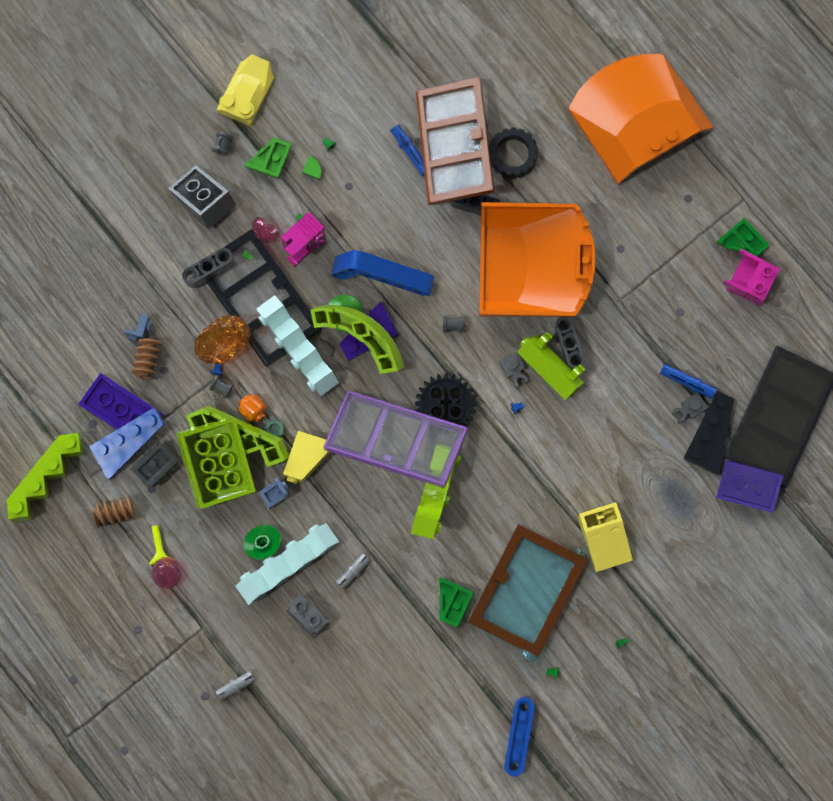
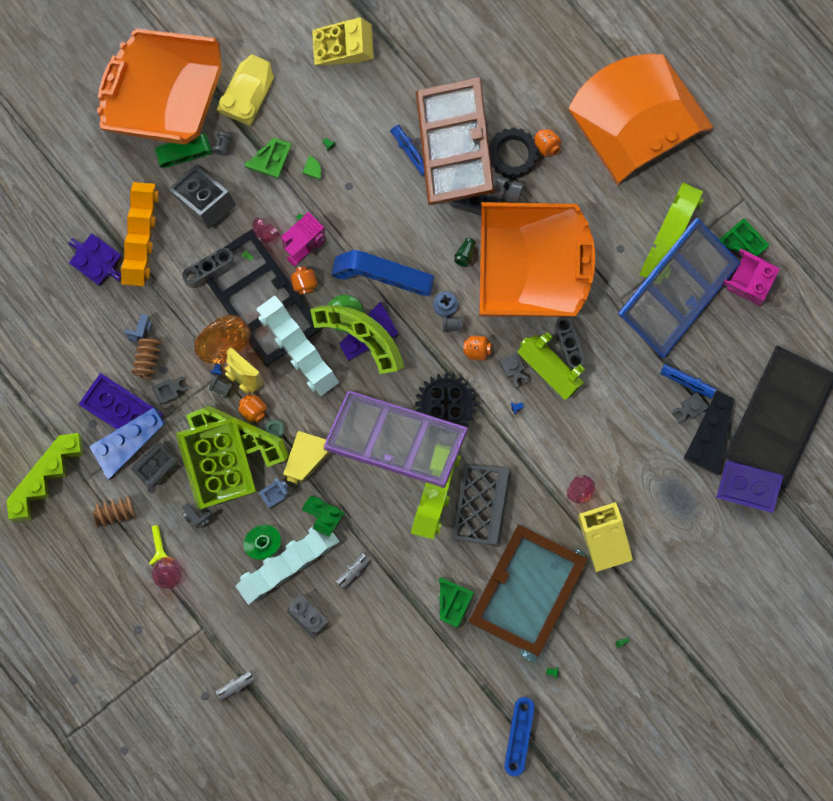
(95, 259): none -> dark purple plate
(139, 234): none -> light orange brick
(160, 86): none -> orange windscreen
(167, 391): none -> dark grey plate
(174, 153): none -> green beam
(190, 515): none -> dark grey bracket
(242, 372): none -> light yellow slope
(304, 280): none -> orange head
(327, 516): none -> green plate
(343, 43): none -> light yellow slope
(443, 310): none -> sand blue piece
(464, 255): none -> dark green cone
(477, 348): none -> orange head
(498, 508): none -> dark grey fence
(507, 191): none -> dark grey wheel
(547, 142): none -> orange head
(581, 489): none -> clear pink hair
(673, 226): none -> lime brick
(679, 288): none -> clear door

